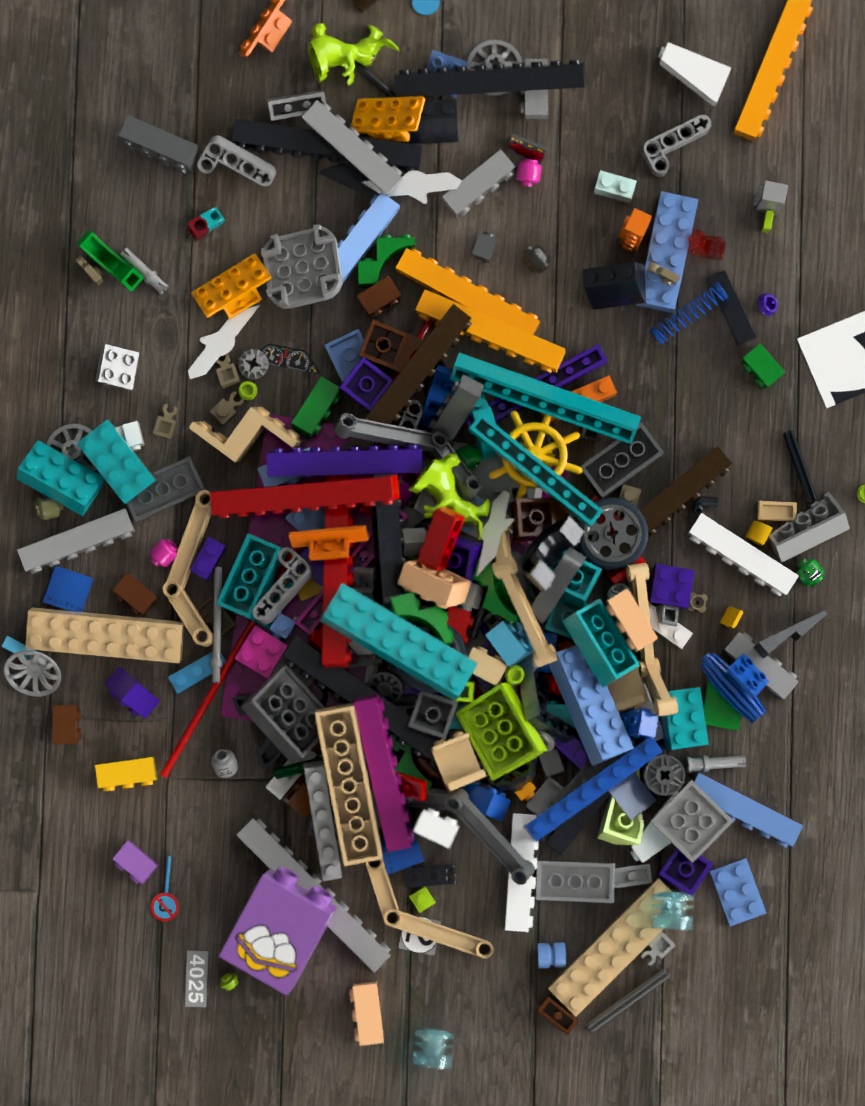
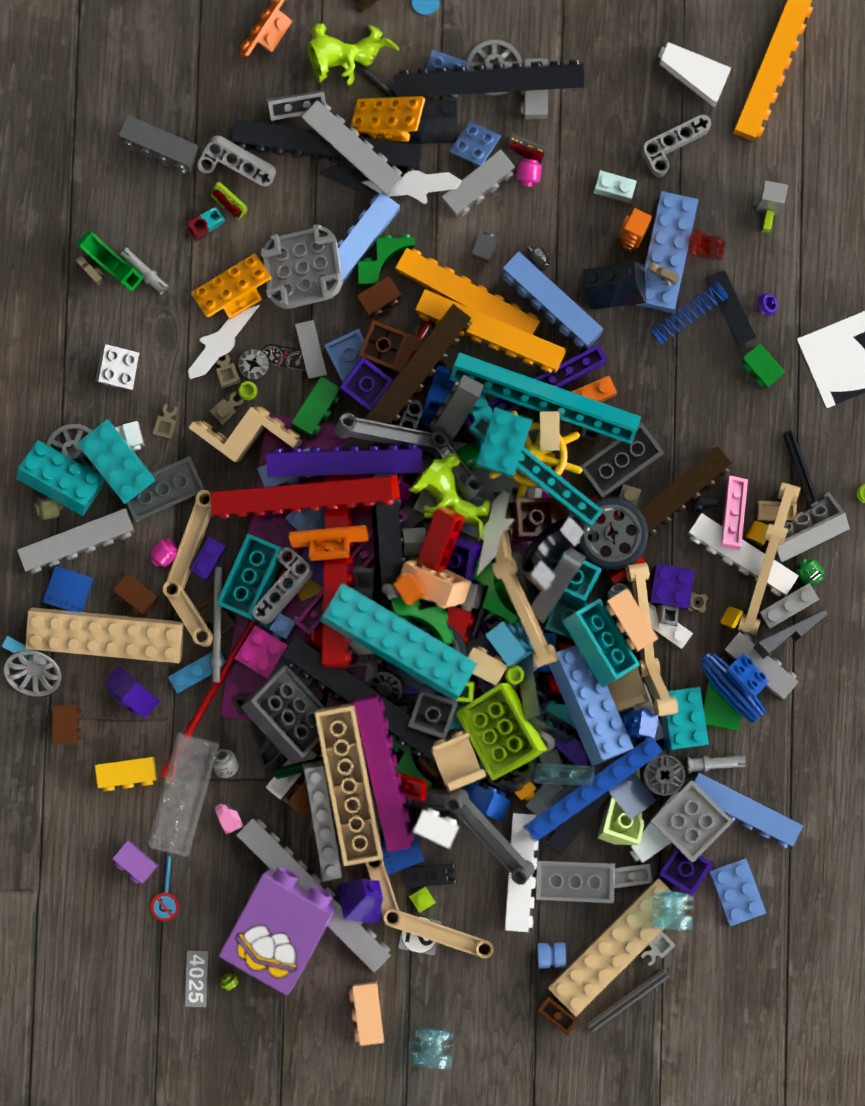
(183, 794): none -> clear brick
(228, 201): none -> slope
(228, 818): none -> bright pink rock
(310, 349): none -> light grey tile
(361, 900): none -> dark purple slope
(390, 590): none -> light grey arm
(409, 588): none -> orange brick
(475, 144): none -> medium blue hinge
(503, 442): none -> teal brick
(549, 431): none -> tan tile
(551, 301): none -> medium blue brick
(564, 774): none -> clear light blue tile
(734, 512): none -> bright pink plate
(775, 535): none -> tan piece
(788, 606): none -> light grey brick

